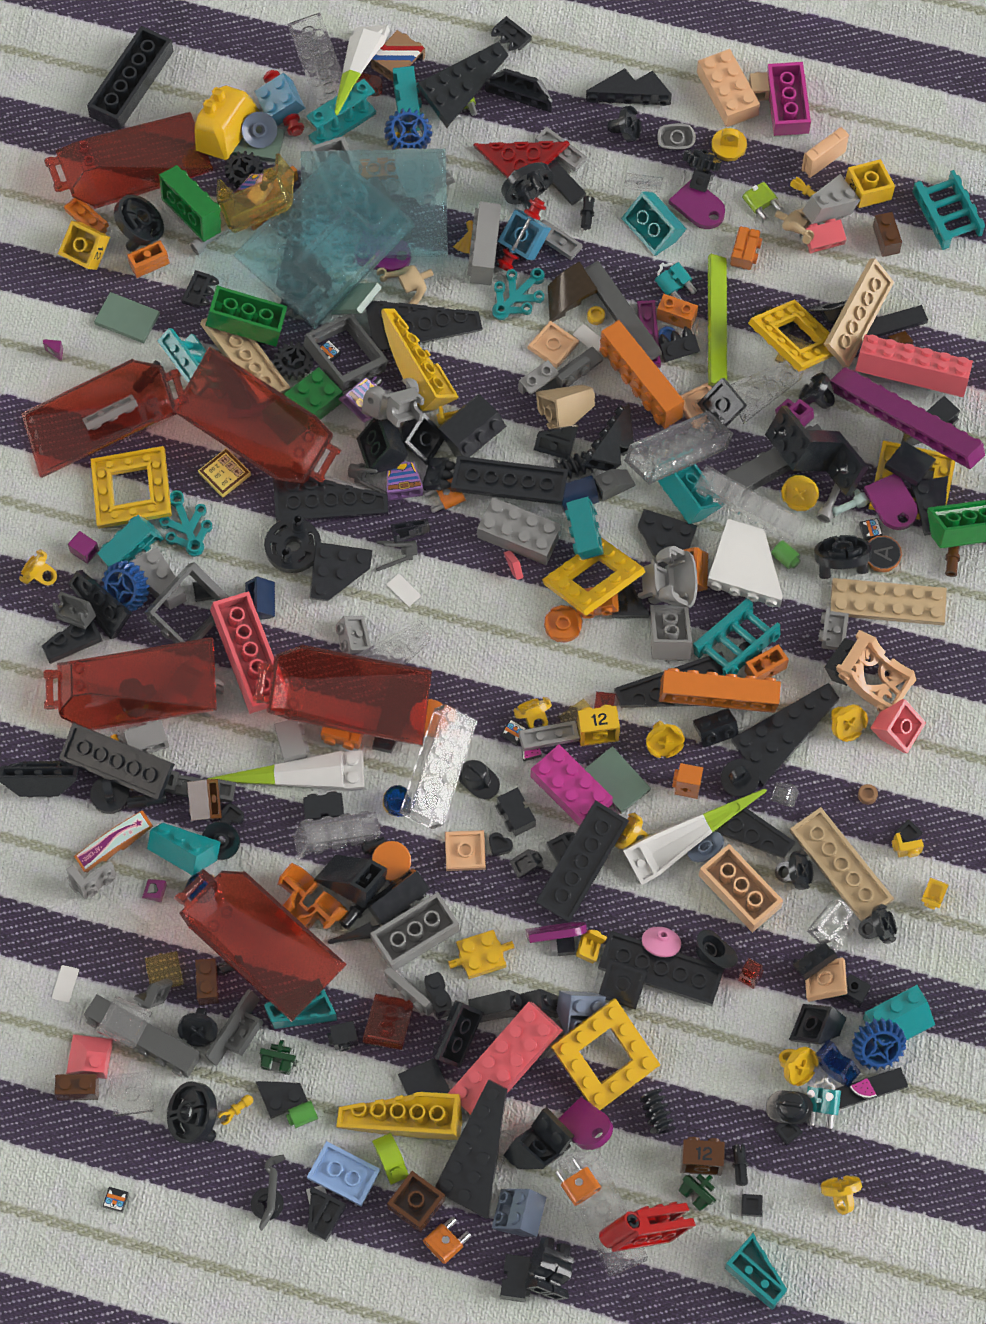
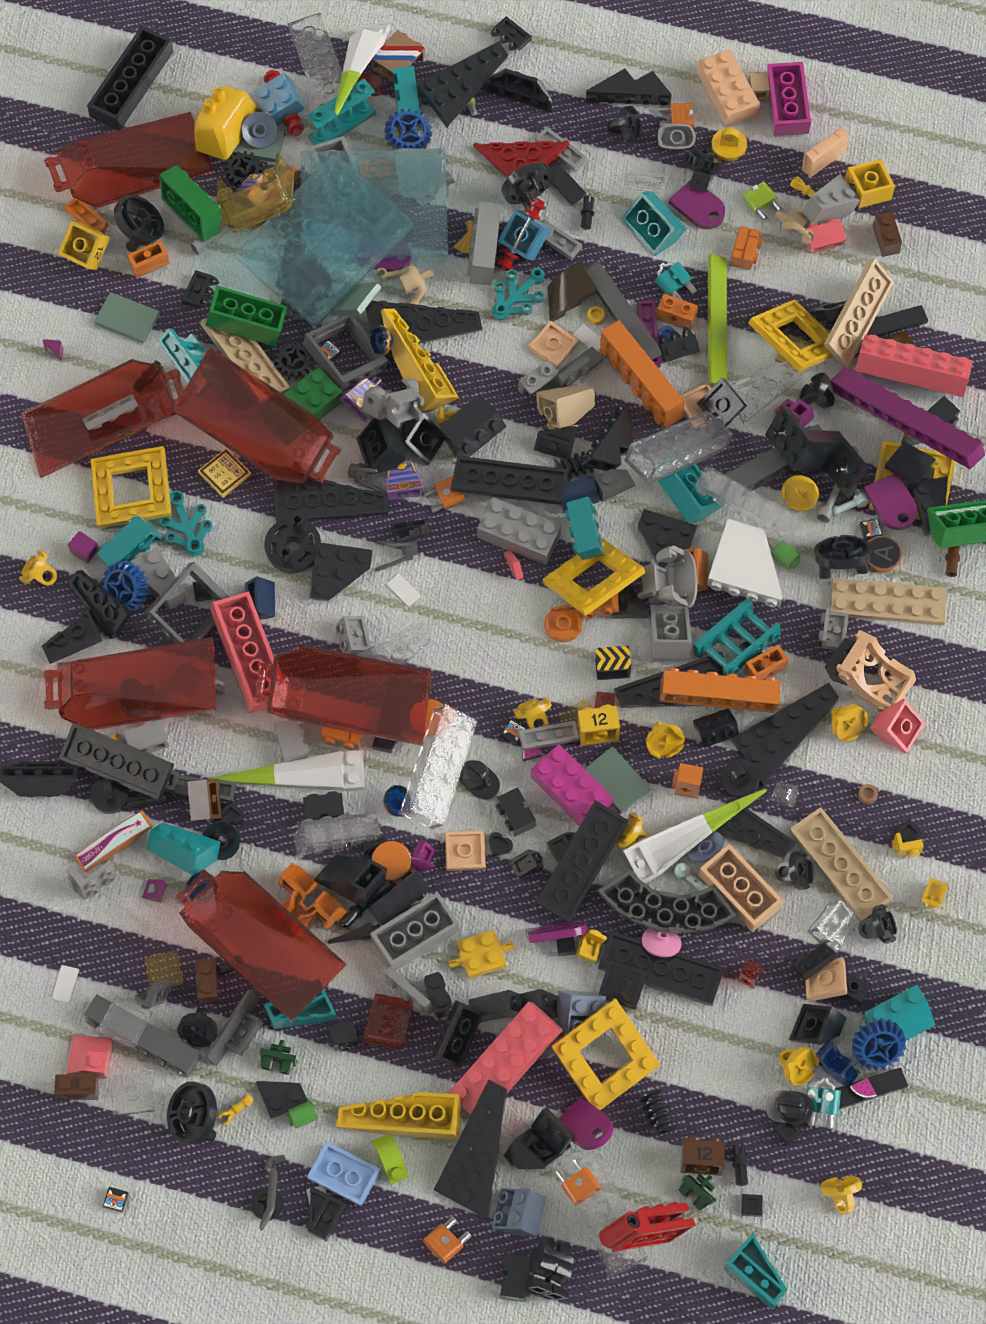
(74, 610): dark grey hinge -> none
(381, 340): none -> hair
(416, 1201): reddish brown brick -> none
(422, 855): none -> magenta plate
(424, 1078): black tile -> none
(438, 473): black plate -> none
(613, 663): none -> piece
(666, 910): none -> dark grey brick
(679, 112): none -> orange piece
(682, 873): none -> light aqua piece
(714, 950): black piece -> none
(937, 221): teal fence -> none

